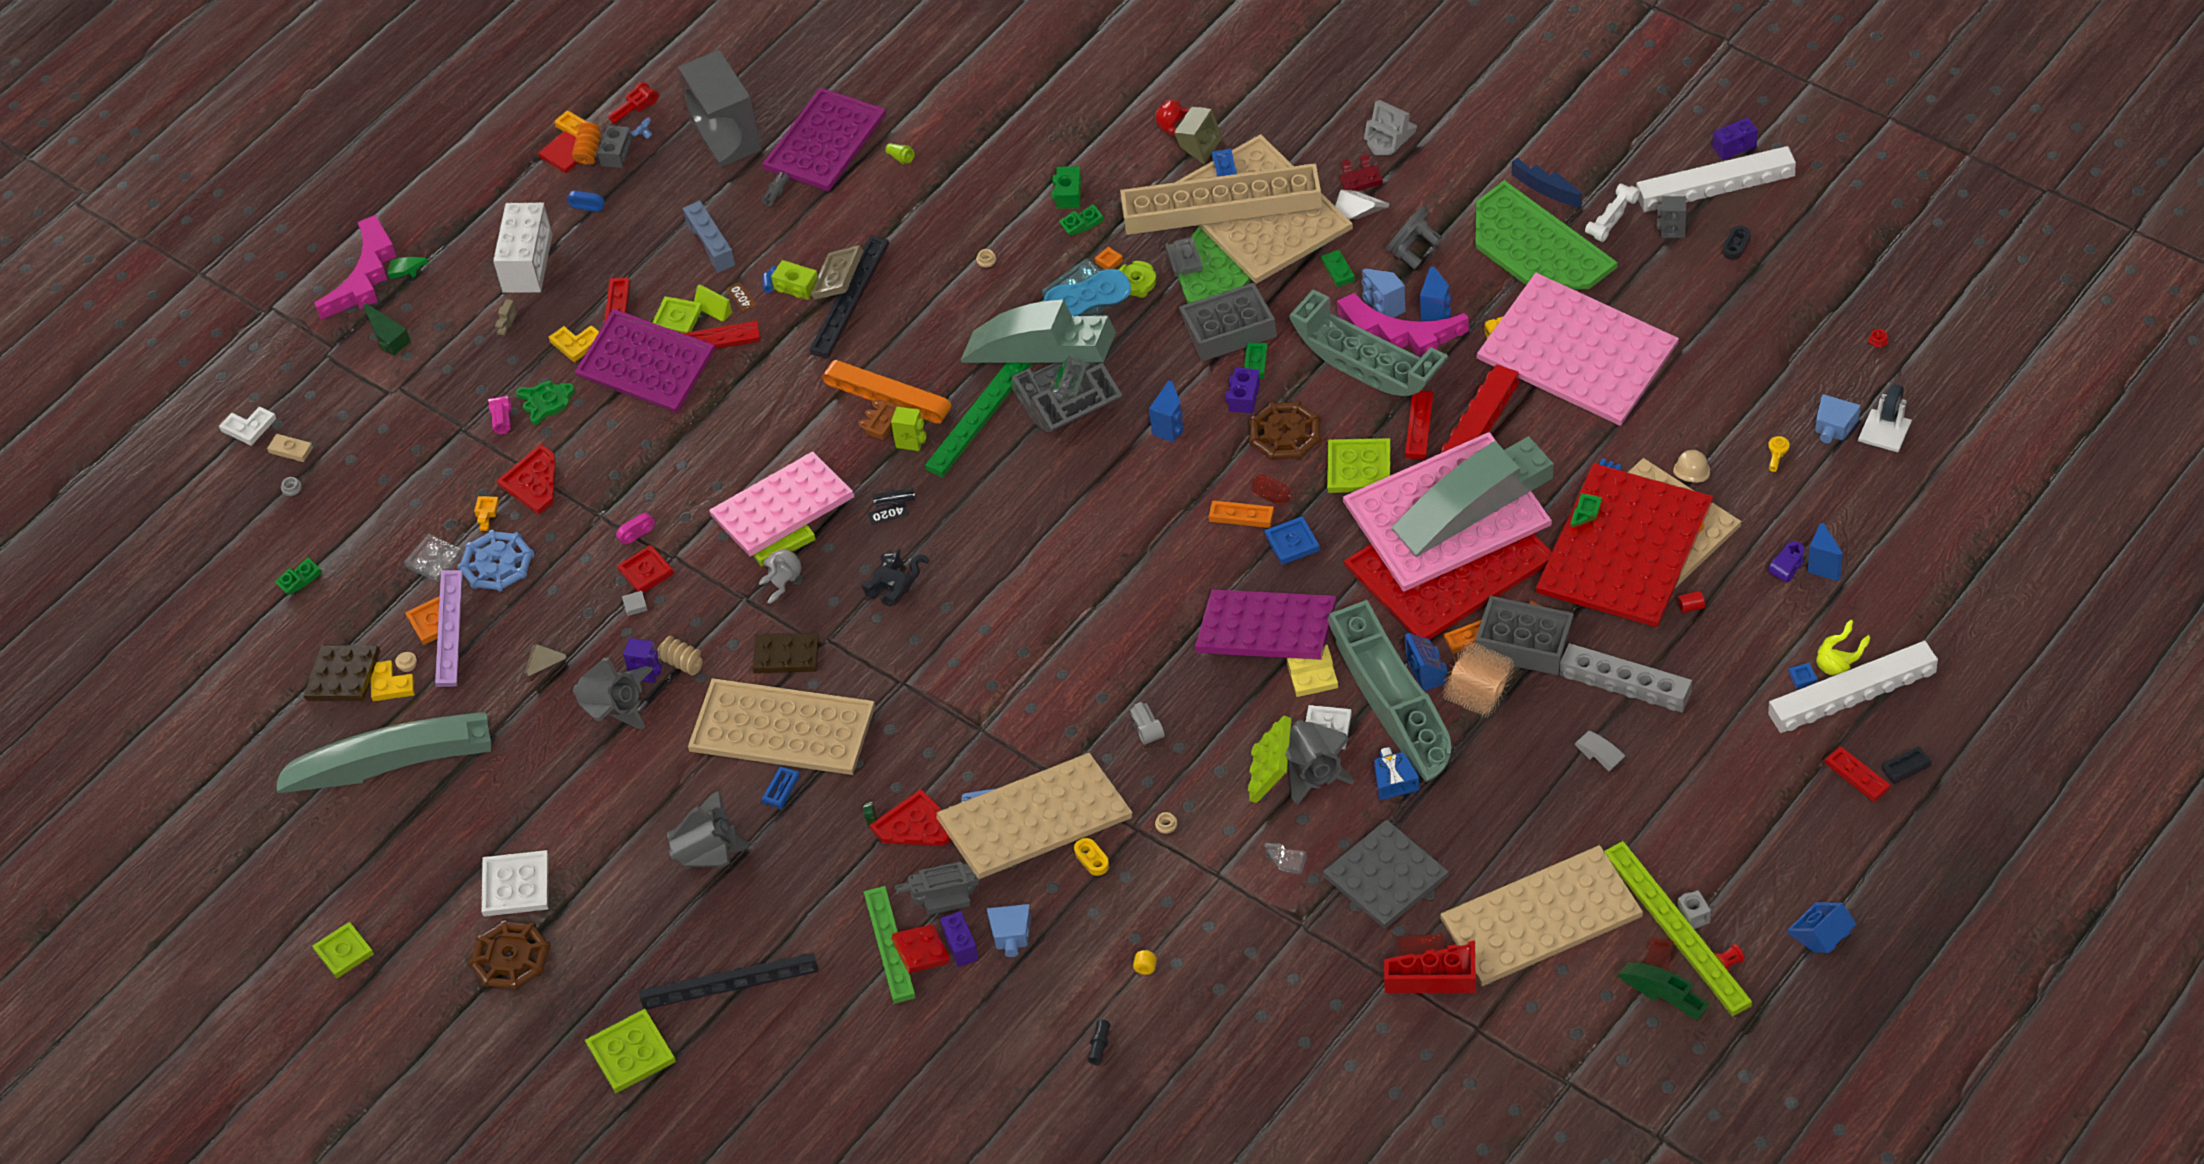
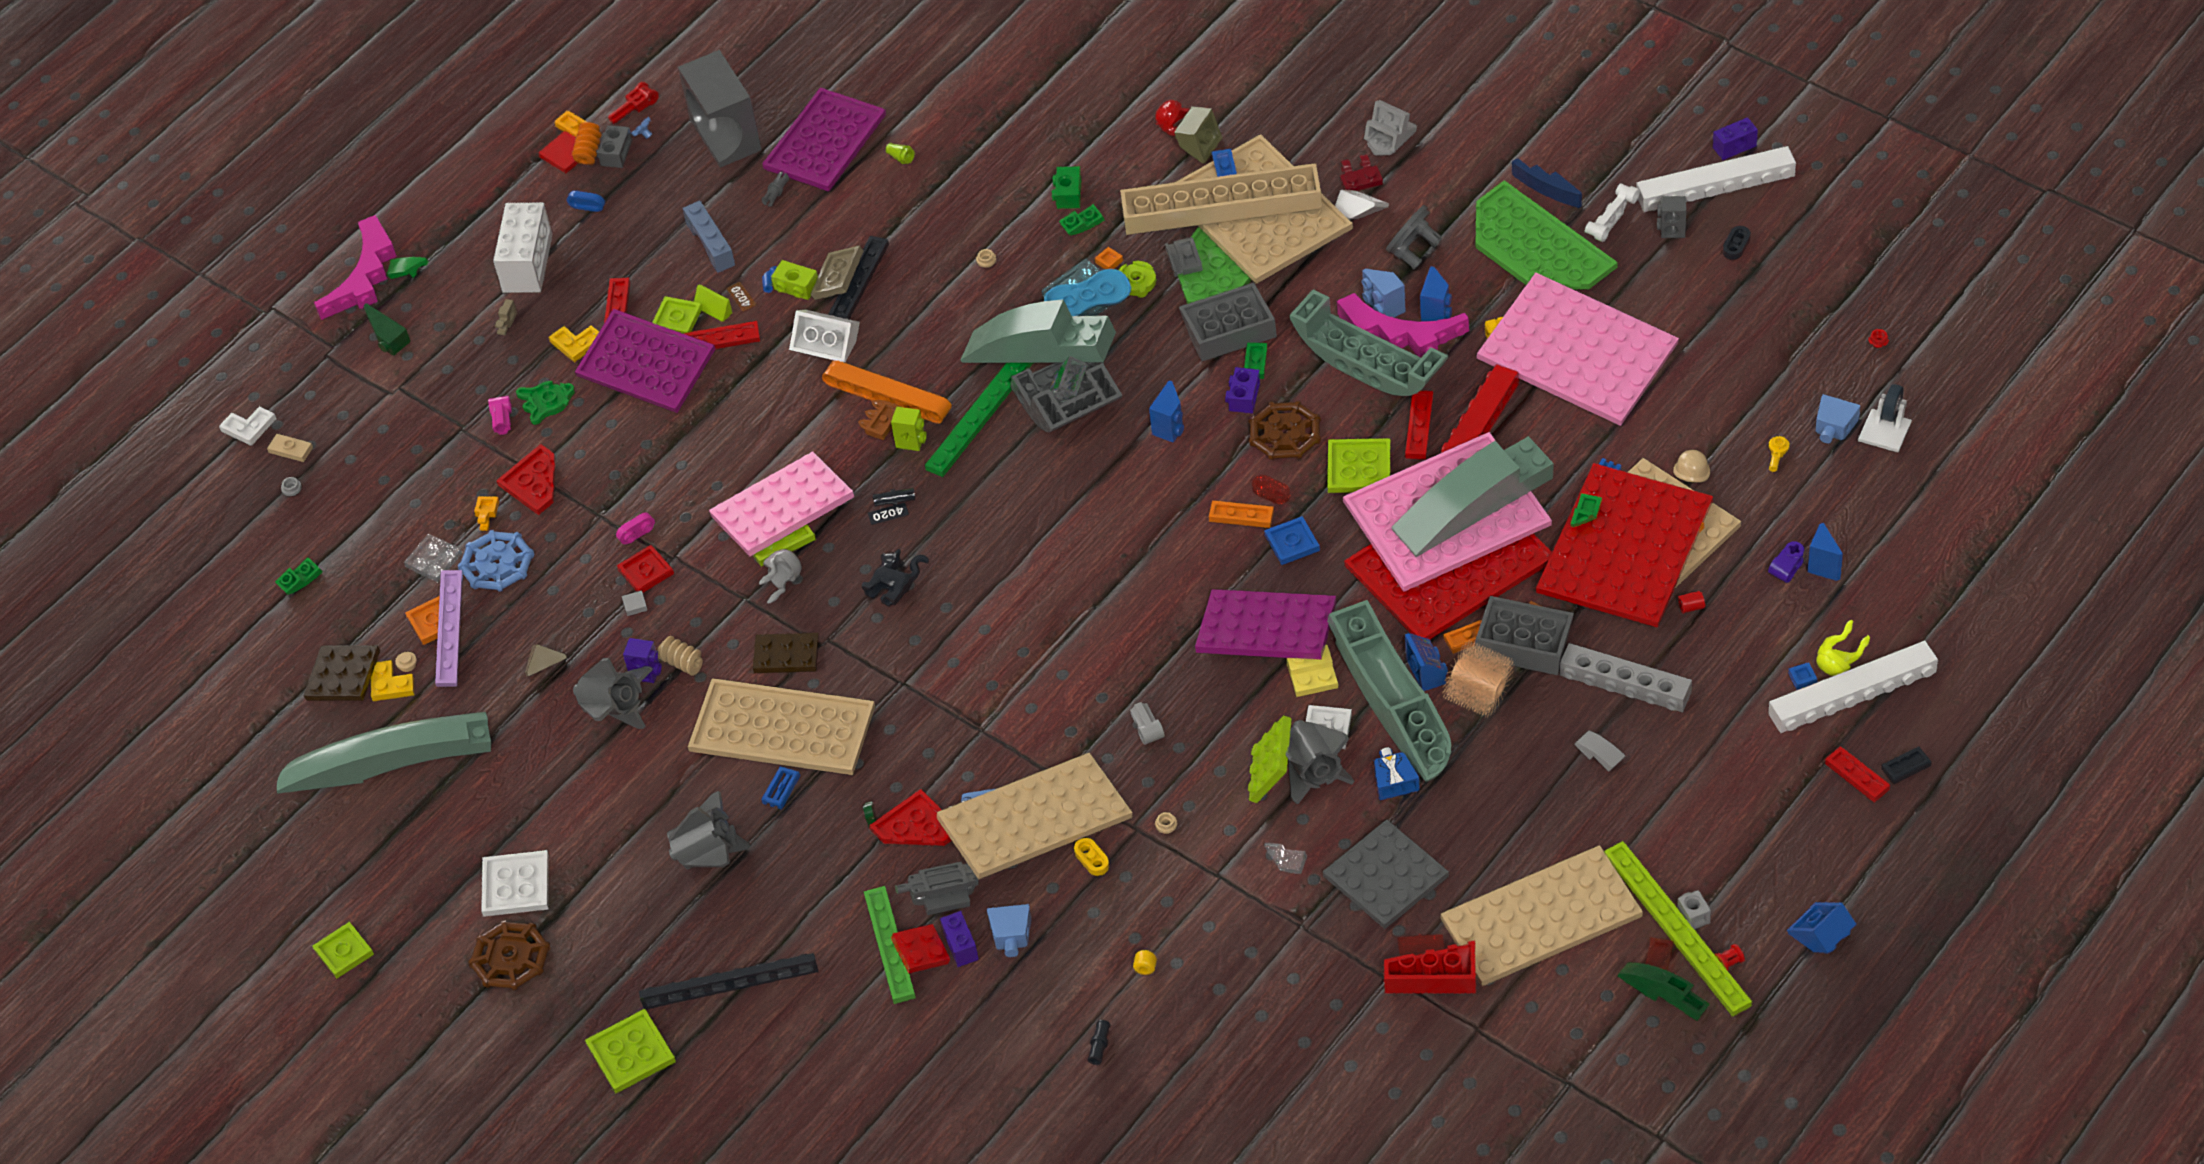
(823, 335): none -> white slope
(1337, 268): green plate -> none

